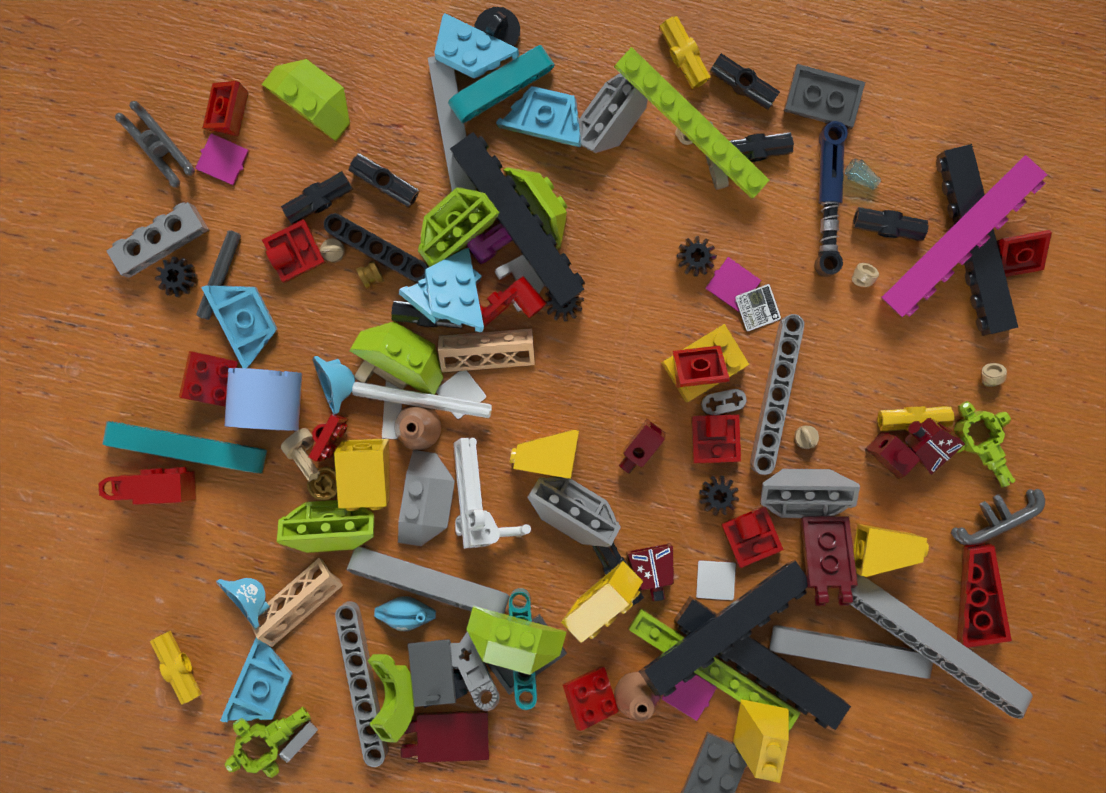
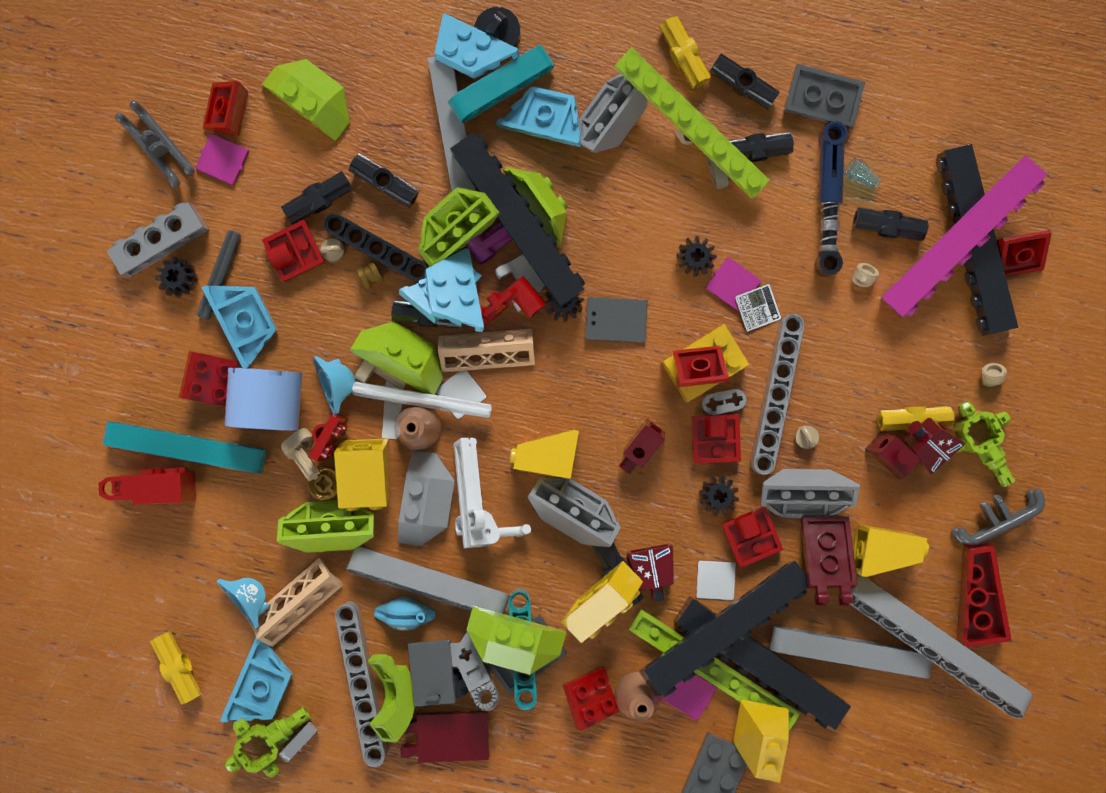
(616, 319): none -> dark grey container

